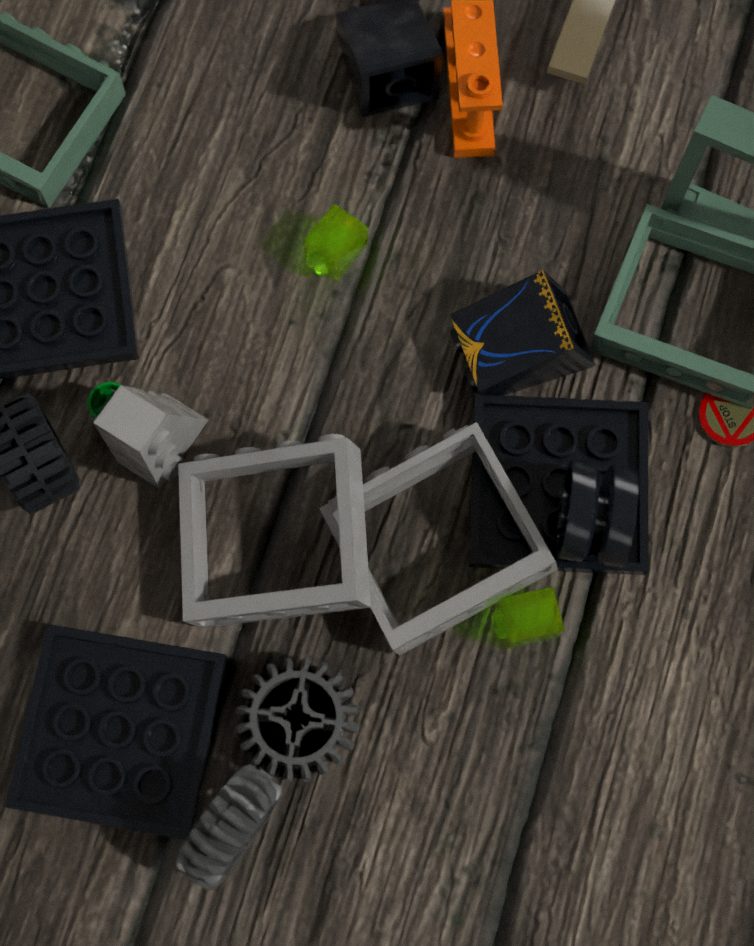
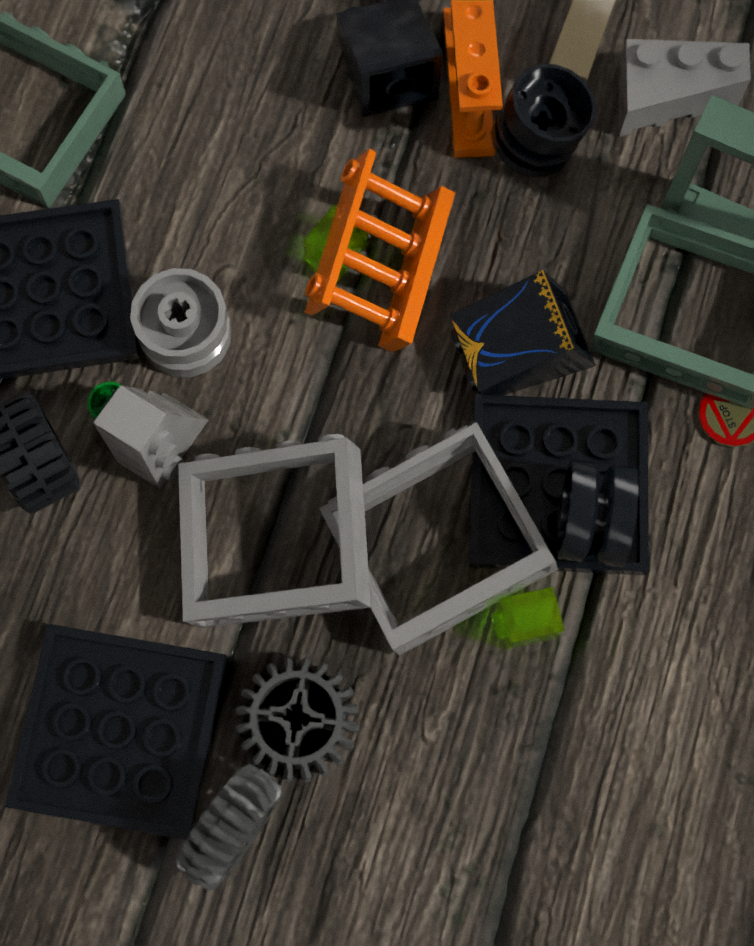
(181, 322): none -> light grey wheel
(418, 247): none -> orange fence
(543, 120): none -> black wheel
(677, 79): none -> light grey wedge

